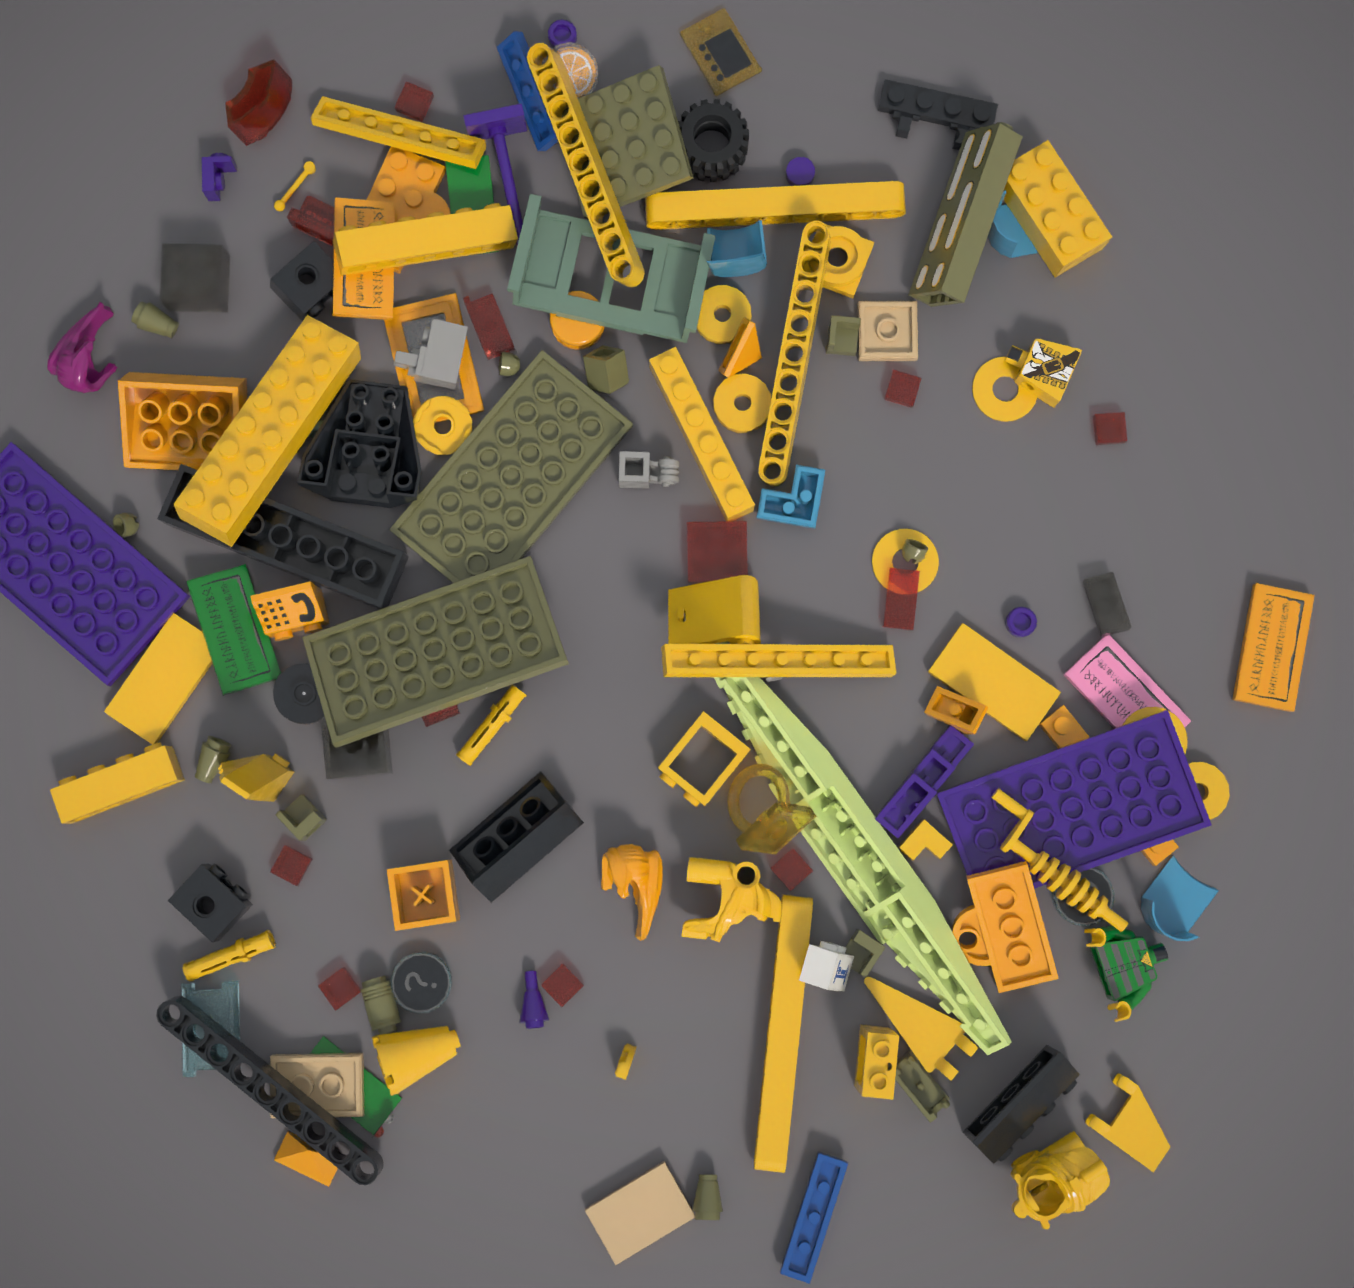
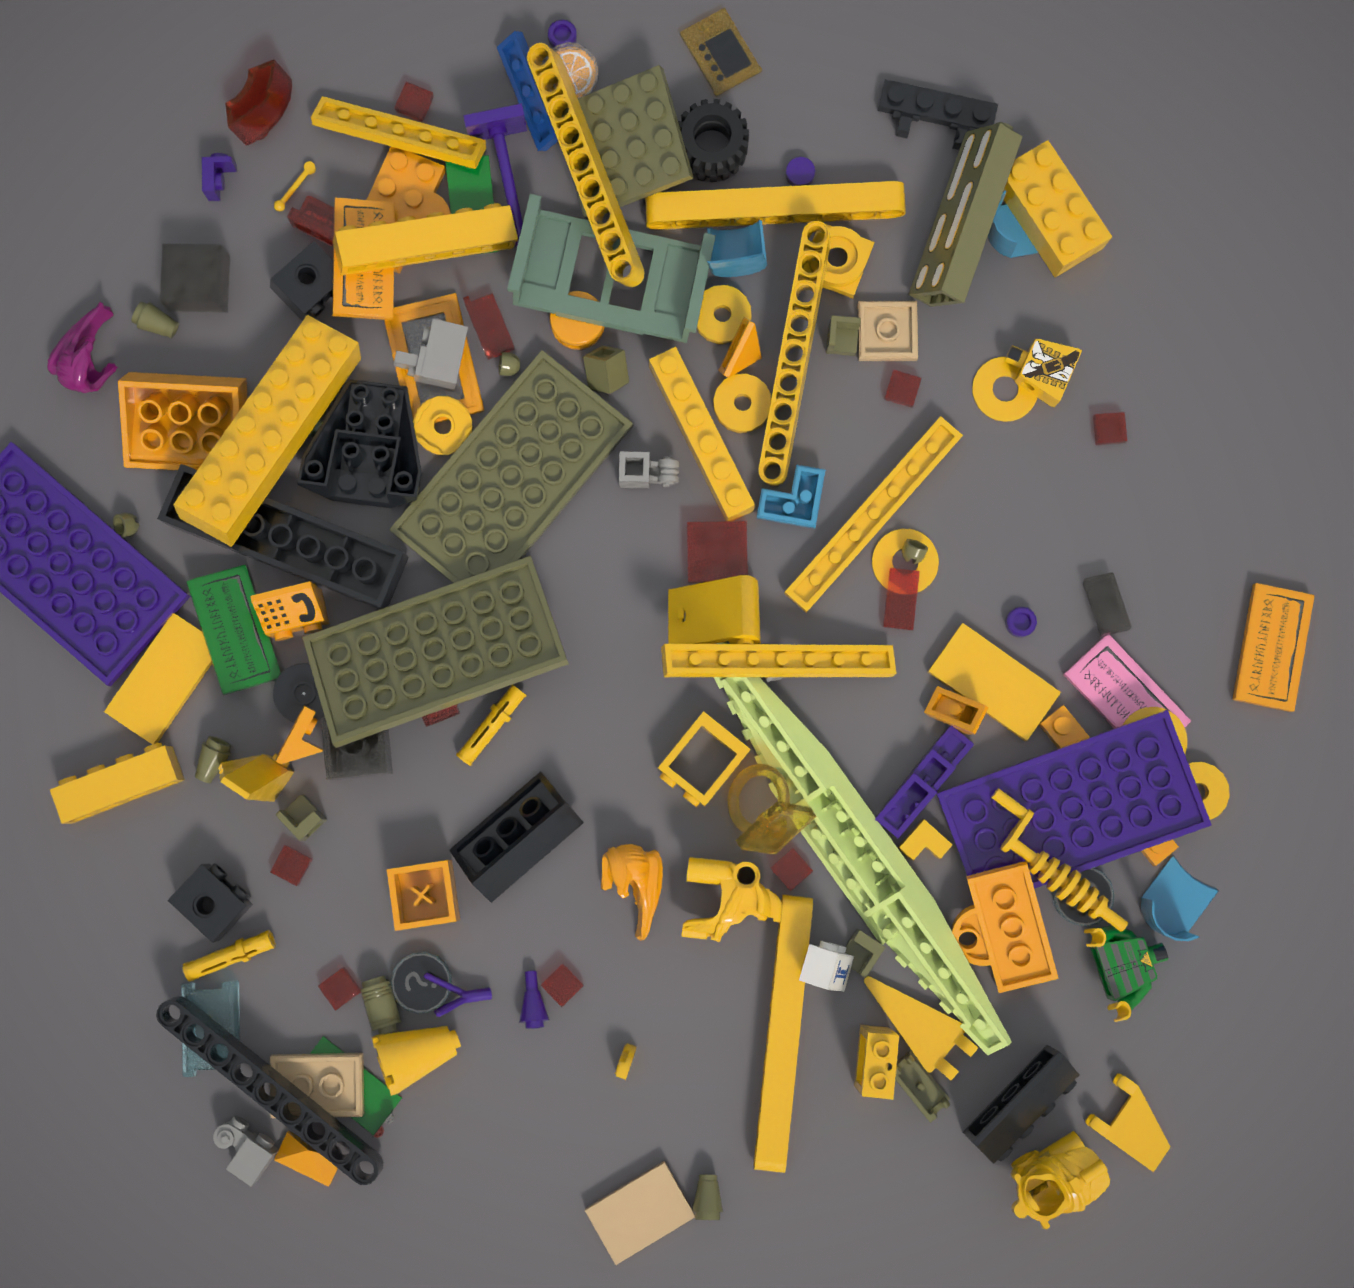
(252, 1150): none -> light grey brick
(294, 745): none -> light orange slope
(465, 996): none -> dark purple plant
(813, 1217): blue plate -> none
(873, 514): none -> yellow plate

